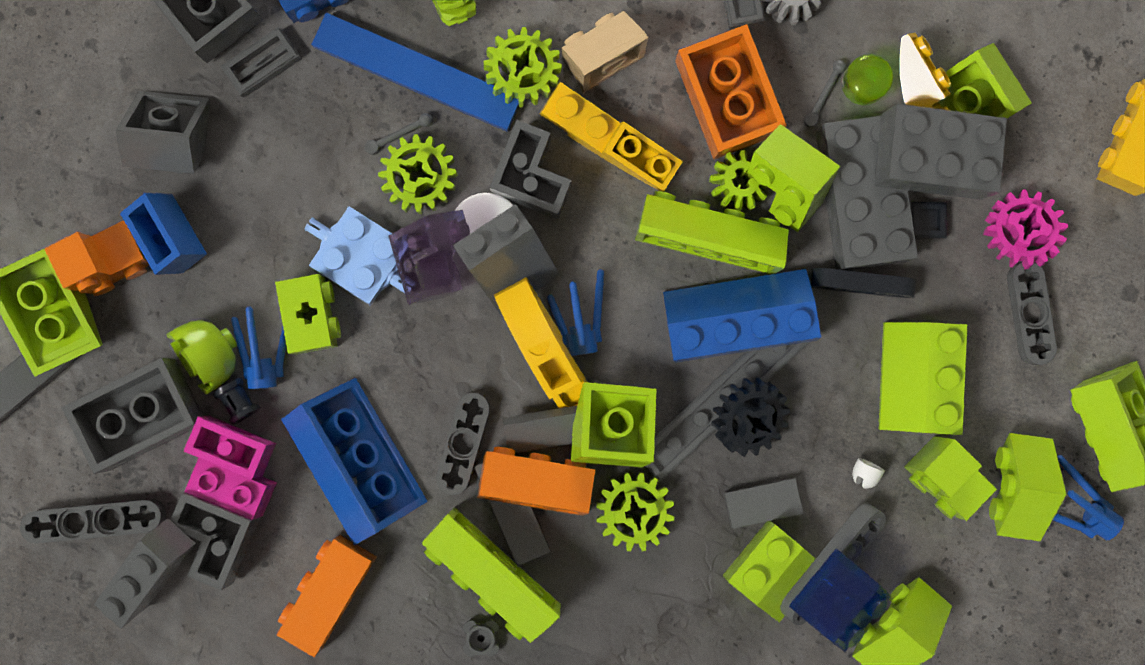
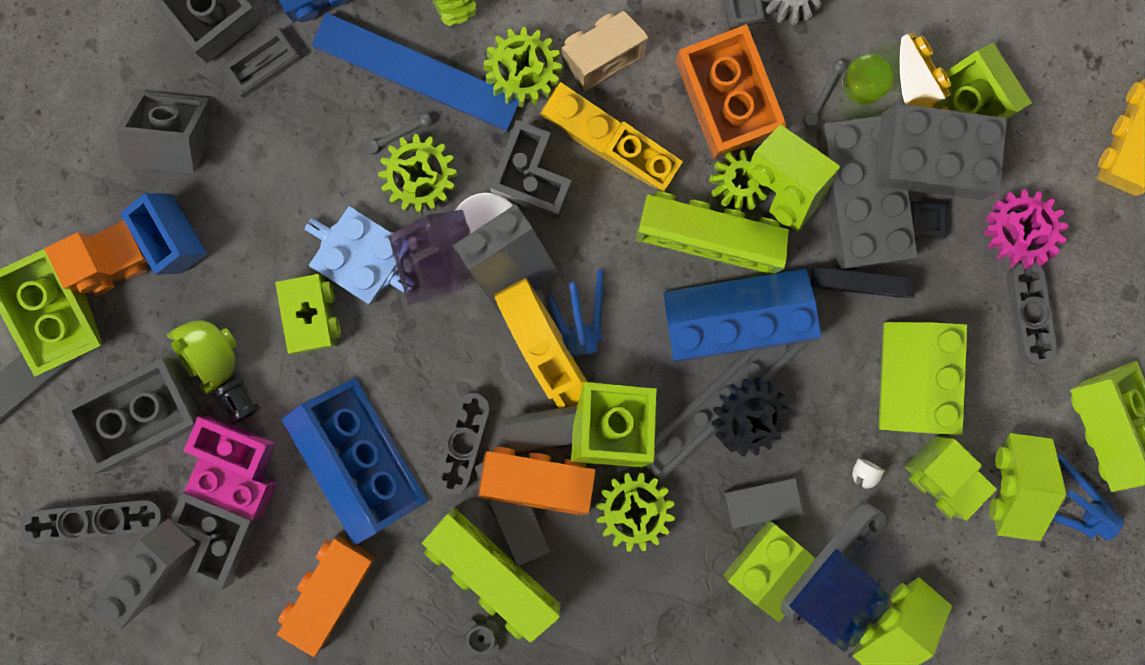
(257, 370): blue plant -> none

